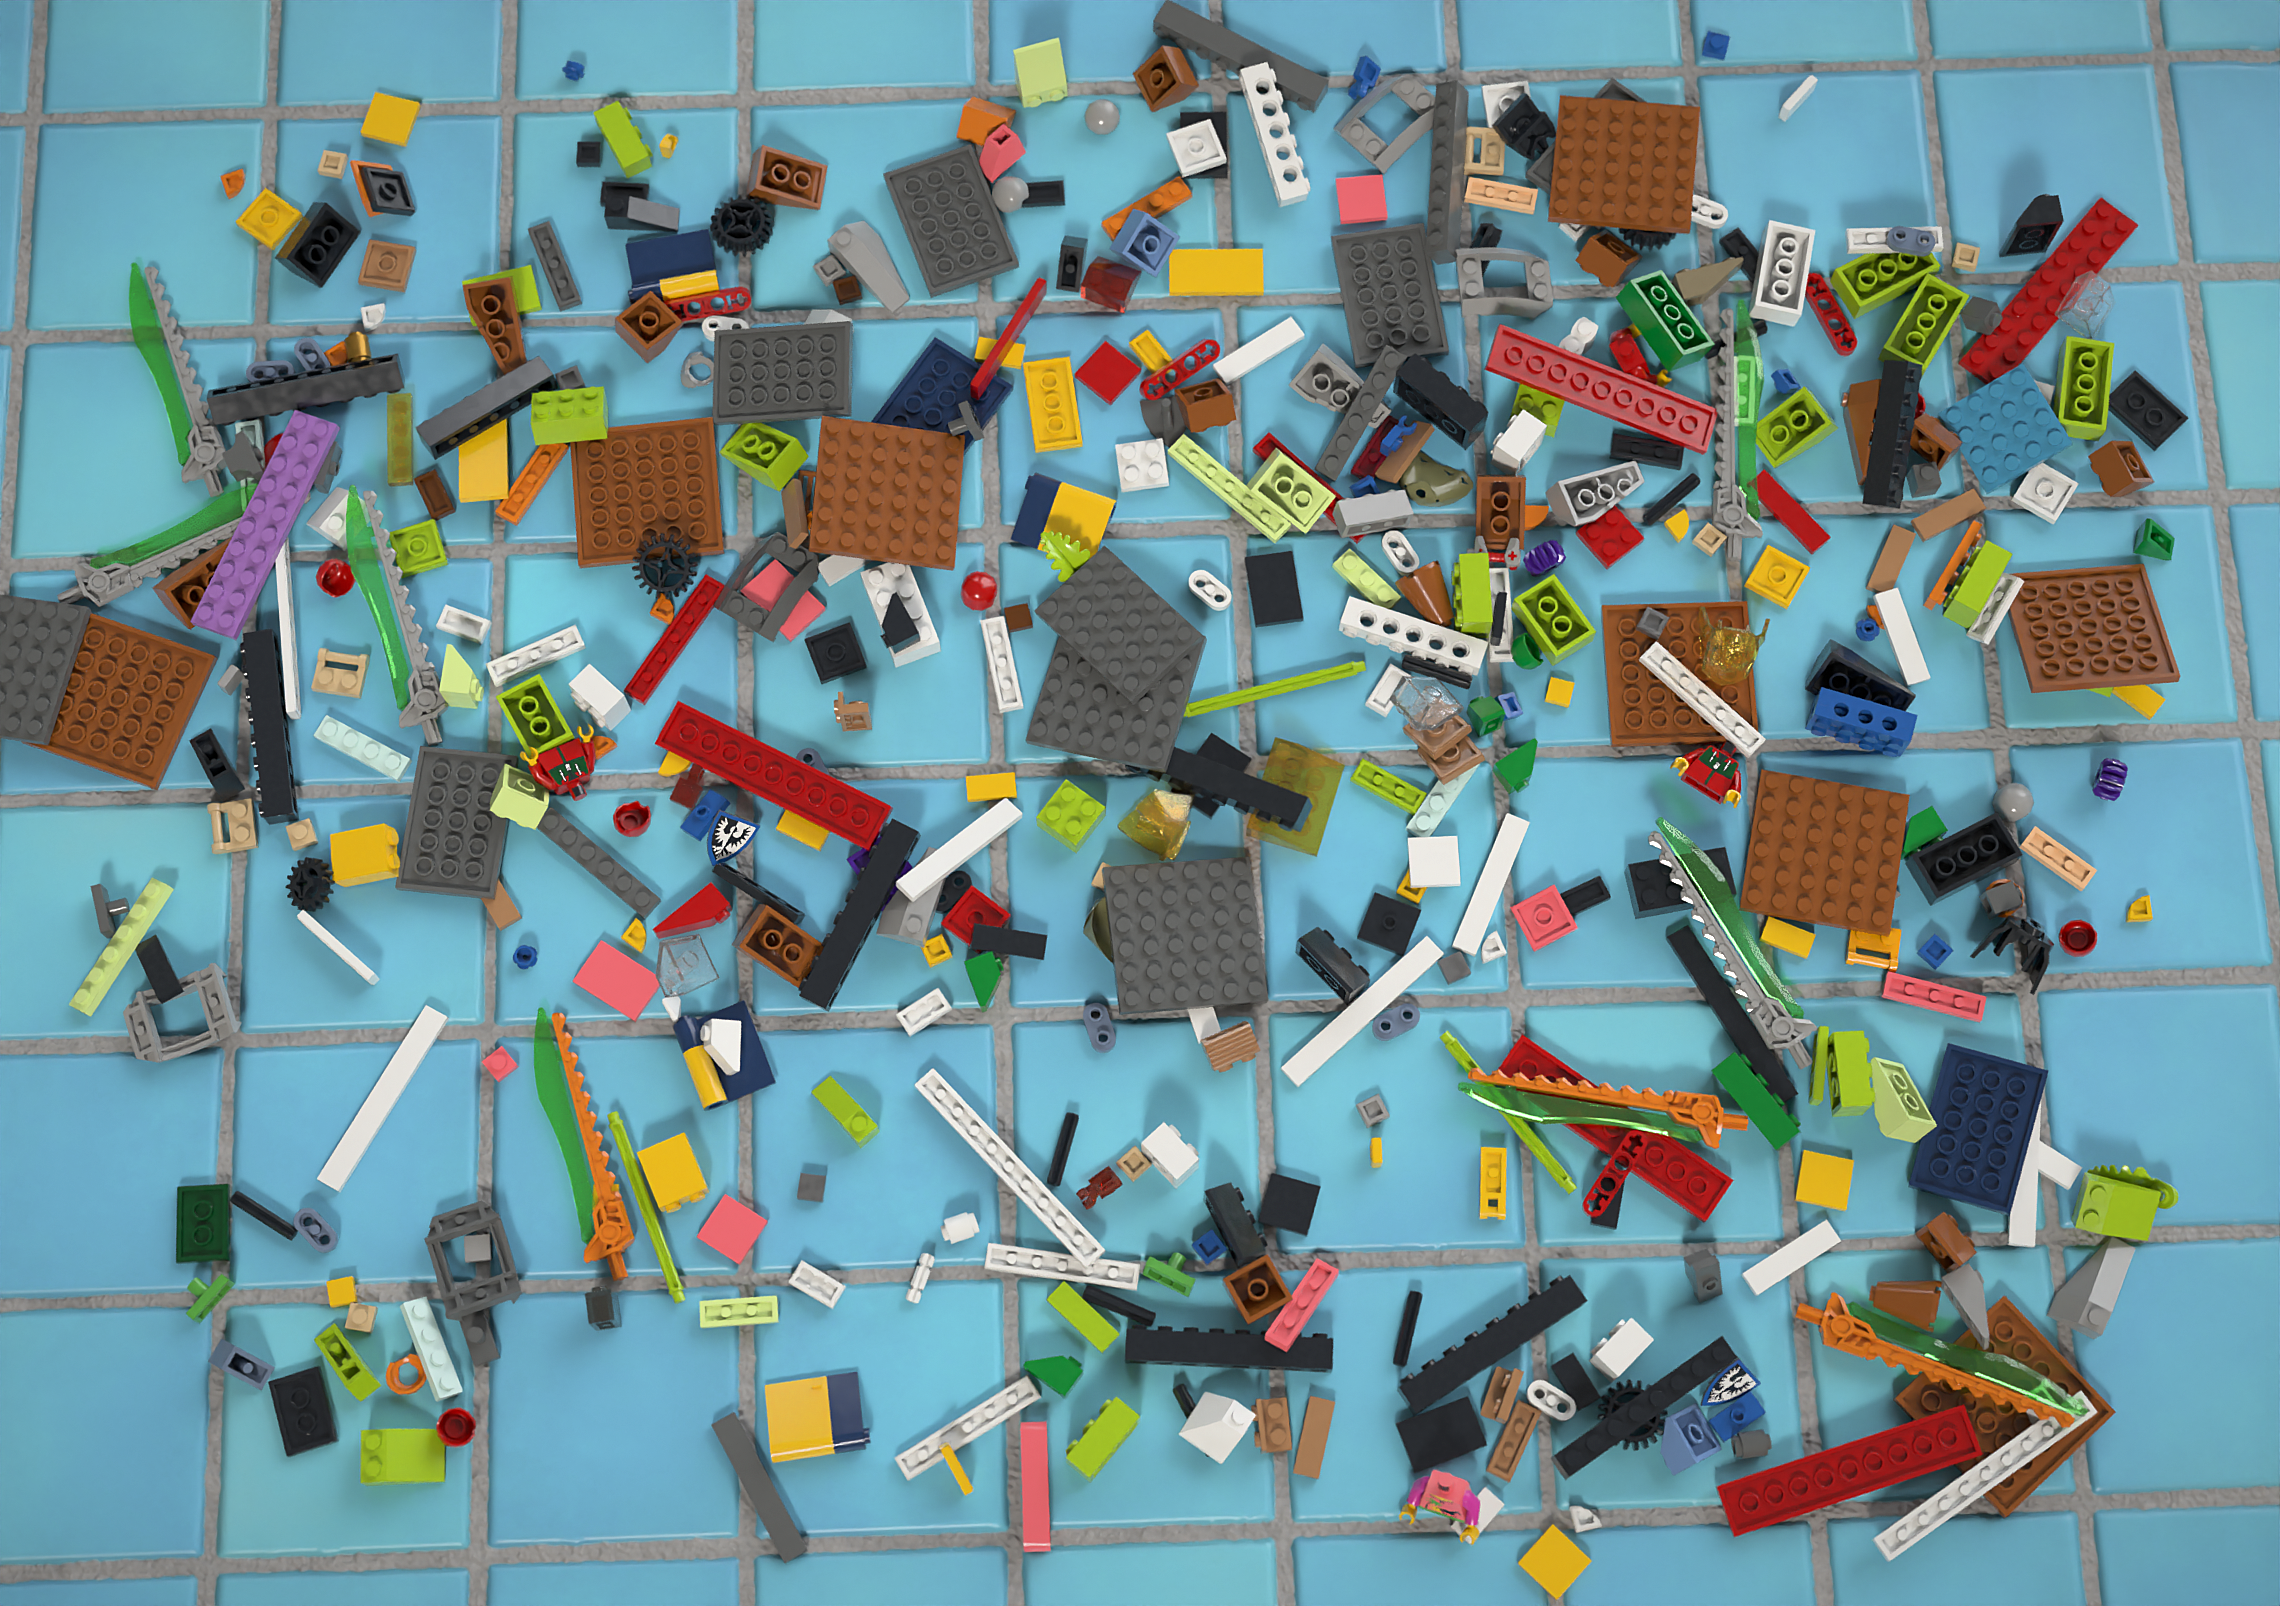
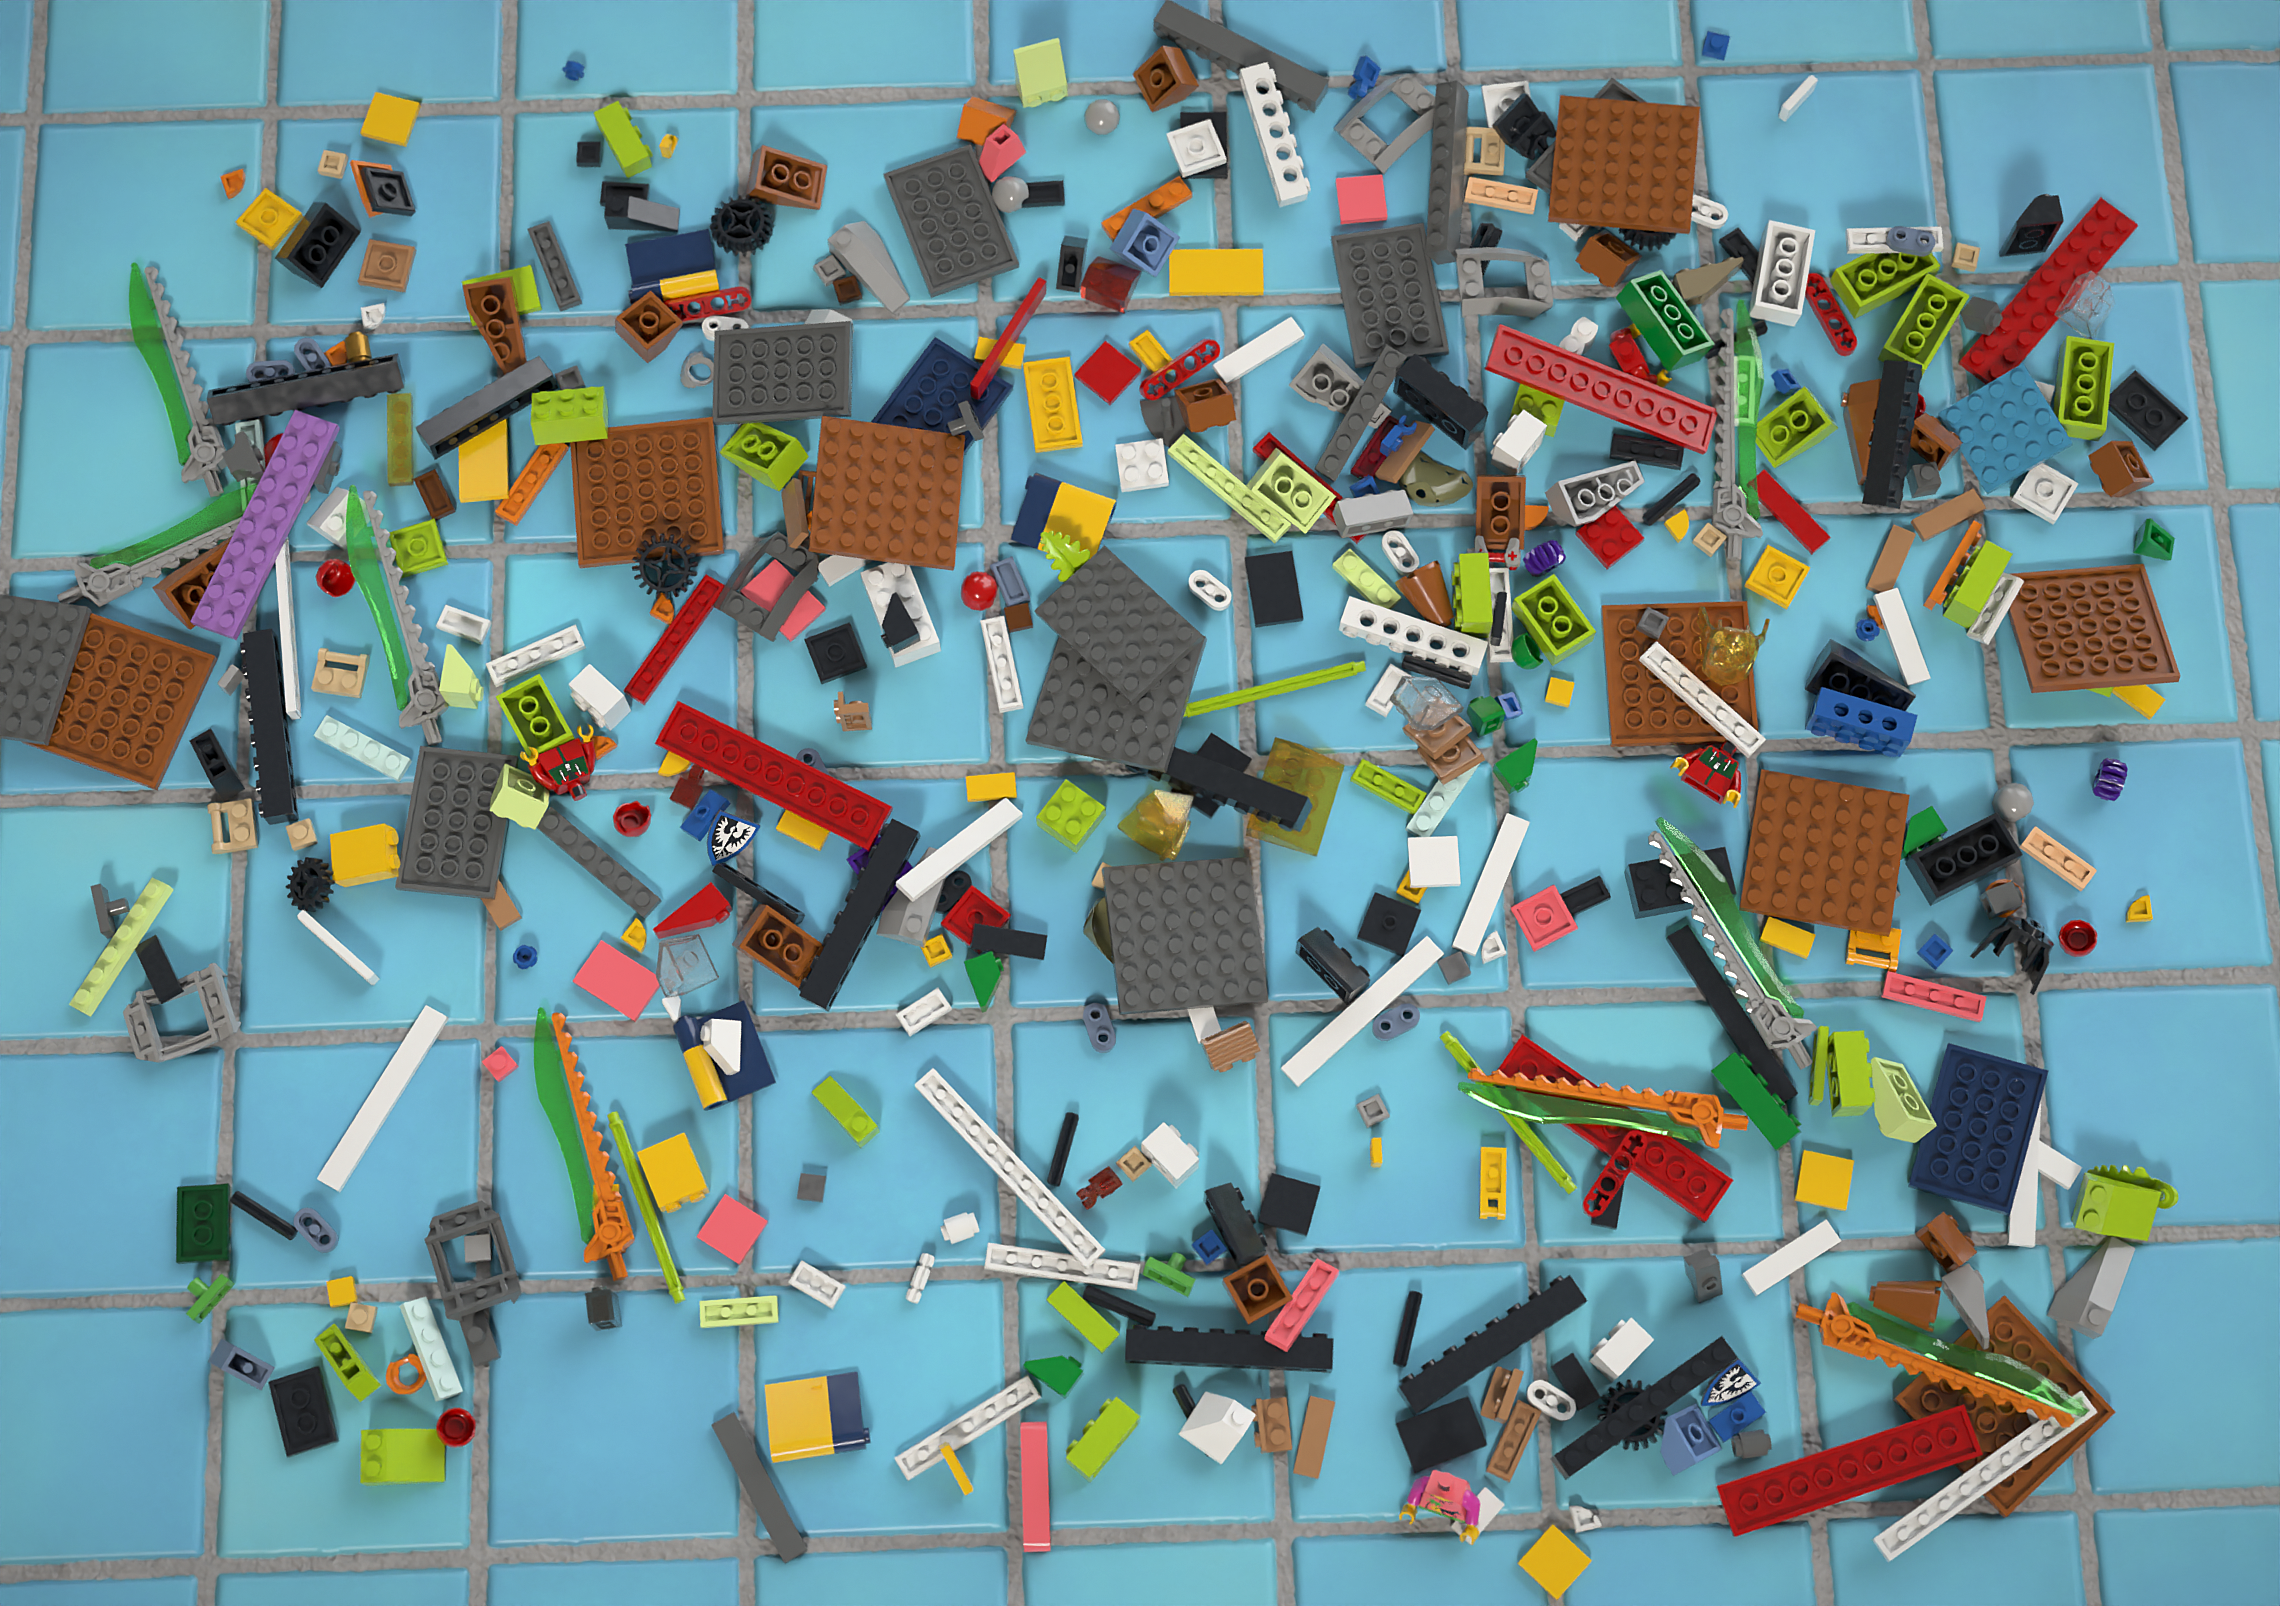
(1010, 582): none -> sand blue tile

